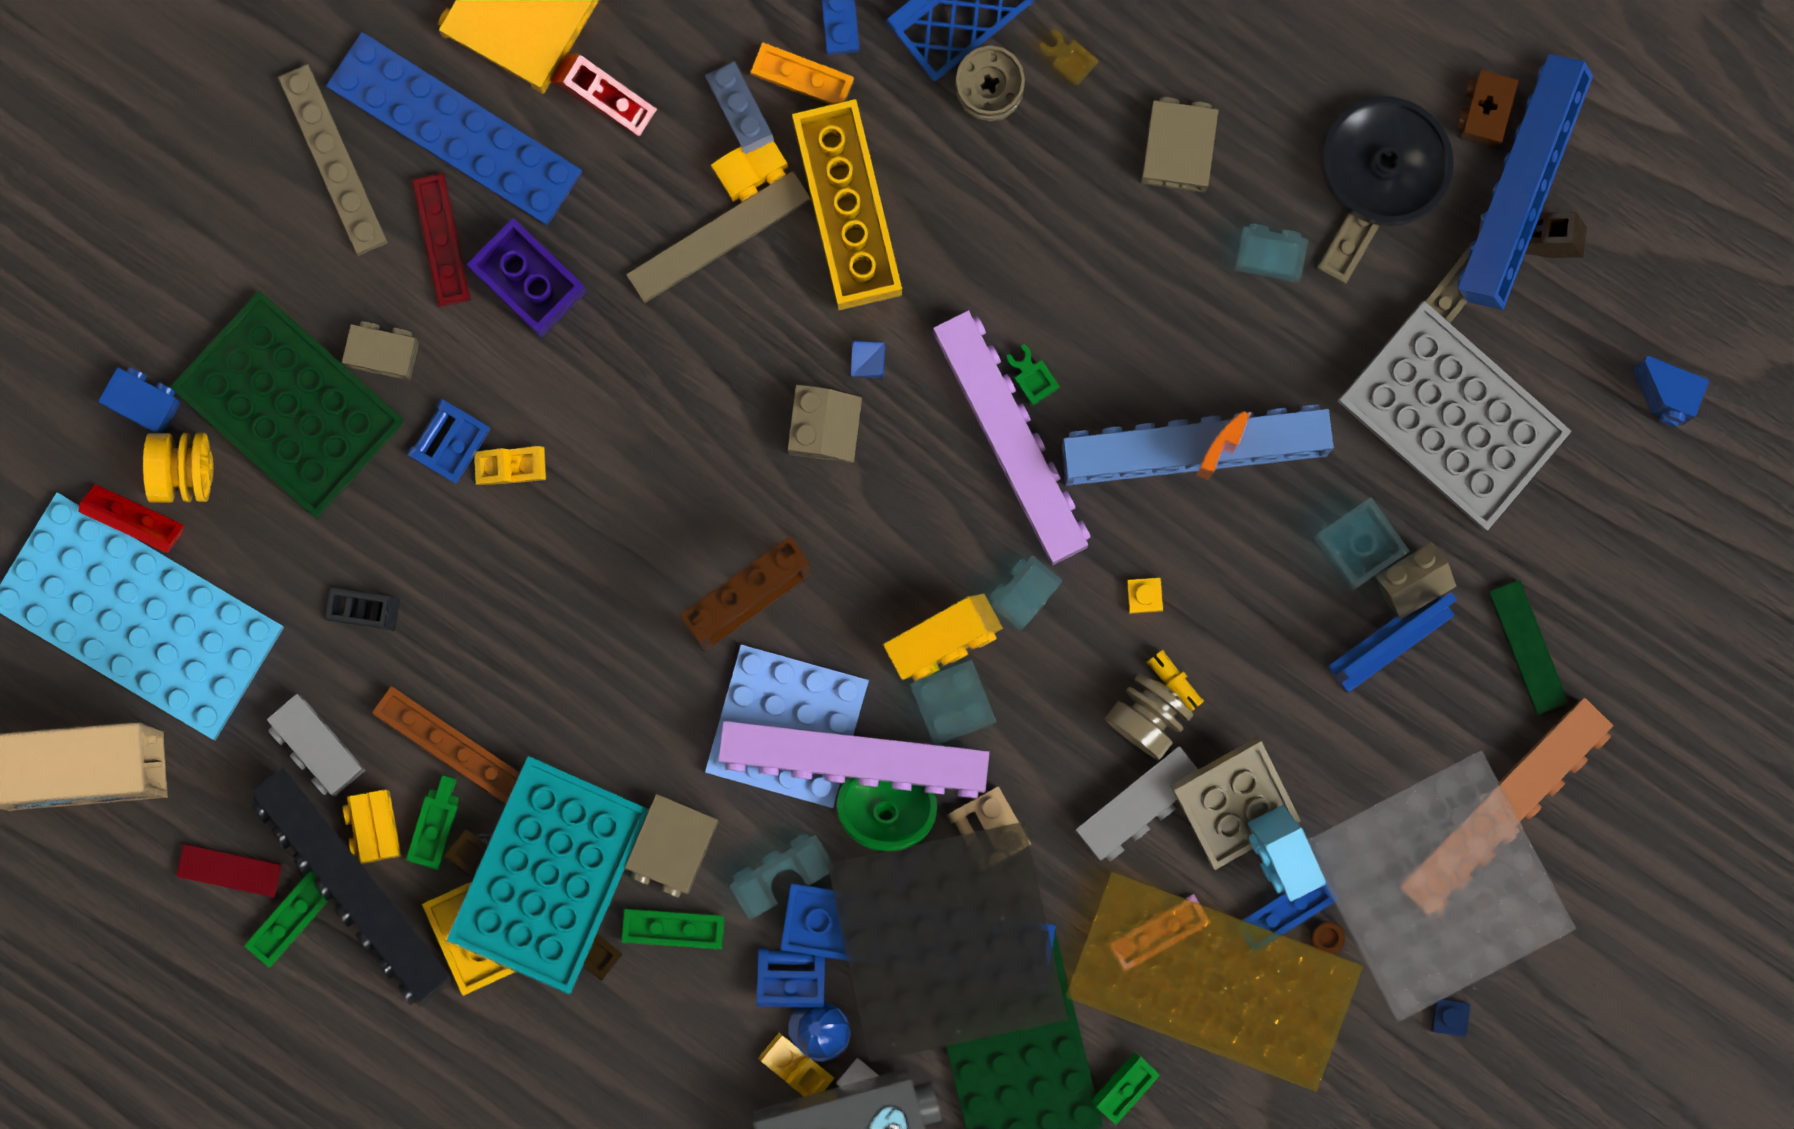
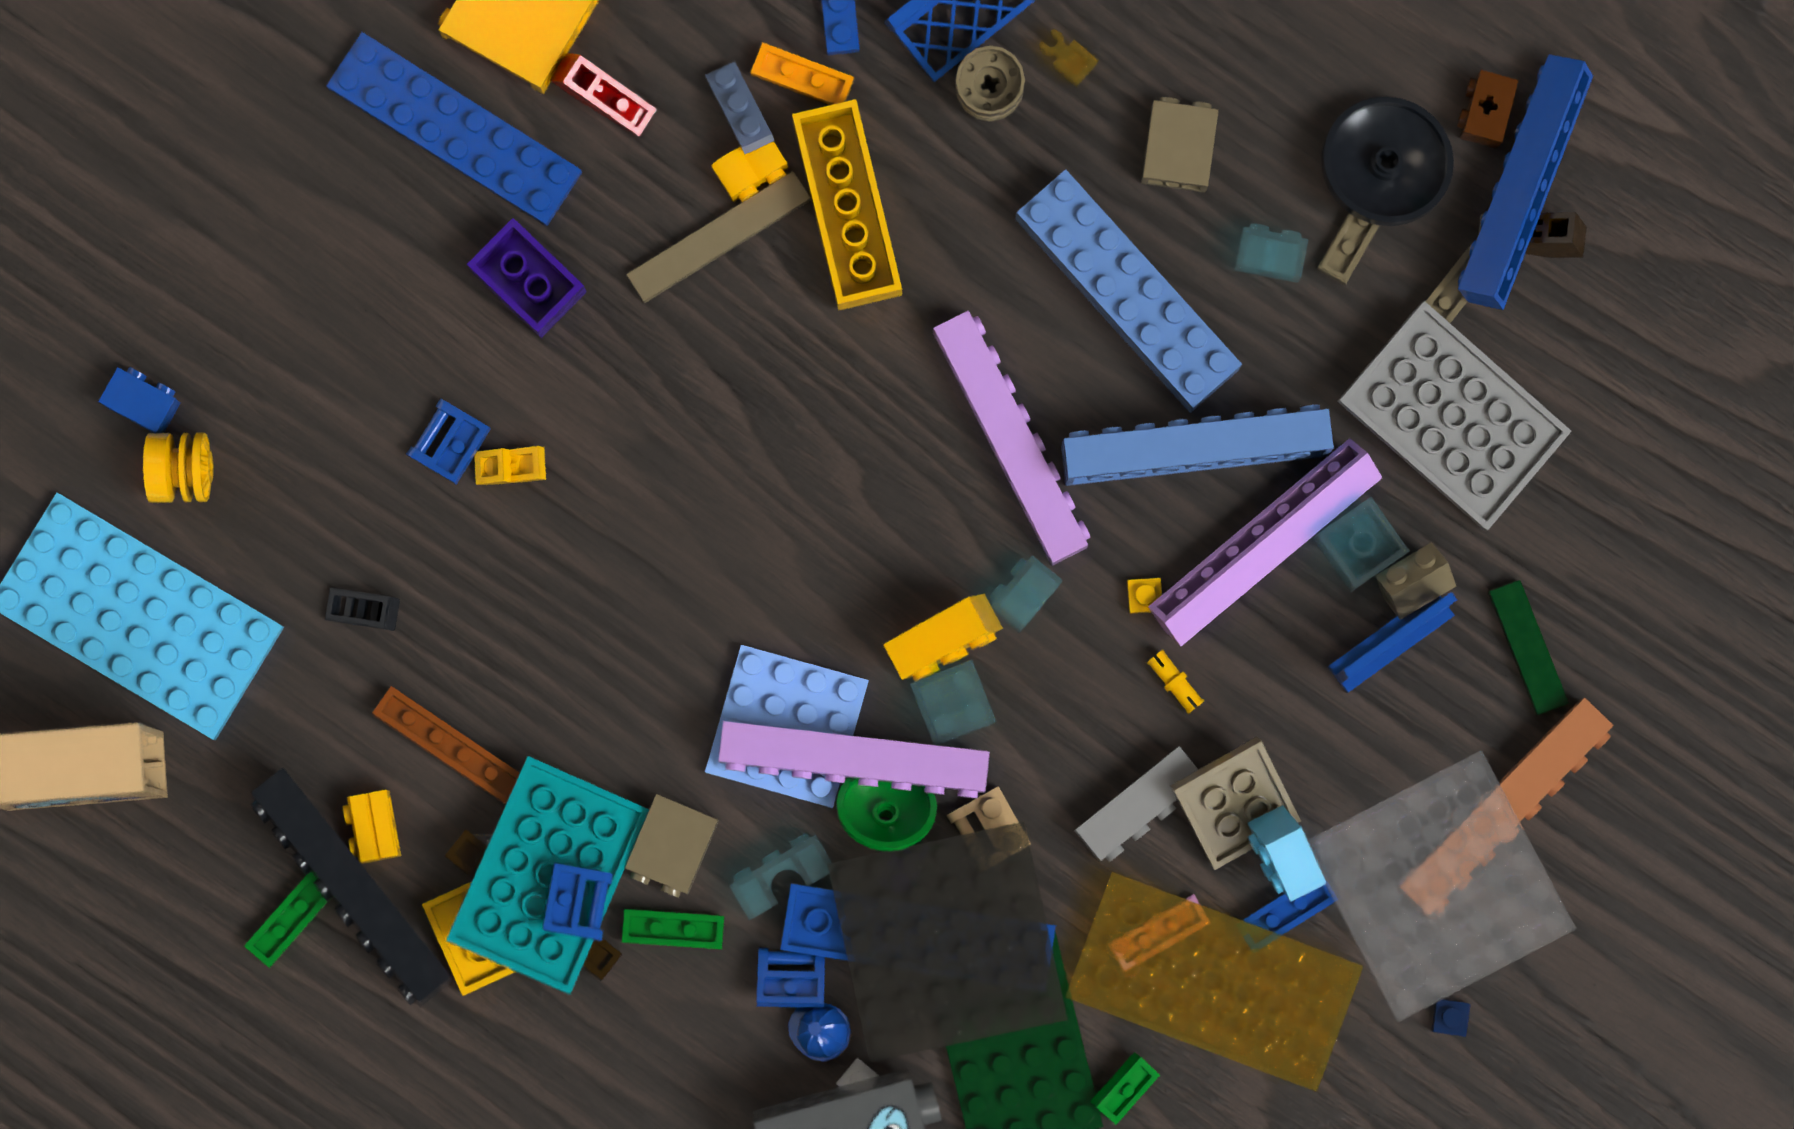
(131, 518): red plate -> none
(229, 871): dark red tile -> none
(288, 404): dark green plate -> none
(314, 746): light grey brick -> none
(333, 160): dark tan plate -> none
(380, 351): dark tan brick -> none
(434, 825): green hinge -> none
(441, 240): dark red tile -> none
(566, 899): none -> blue plate
(747, 594): reddish brown window -> none
(795, 1067): yellow slope -> none
(824, 424): dark tan slope -> none
(868, 359): blue slope -> none
(1035, 379): green plate -> none
(1128, 291): none -> medium blue brick
(1149, 716): dark tan wheel -> none
(1226, 441): orange slope -> none
(1265, 542): none -> lavender brick
(1328, 937): reddish brown tile -> none
(1670, 391): blue slope -> none

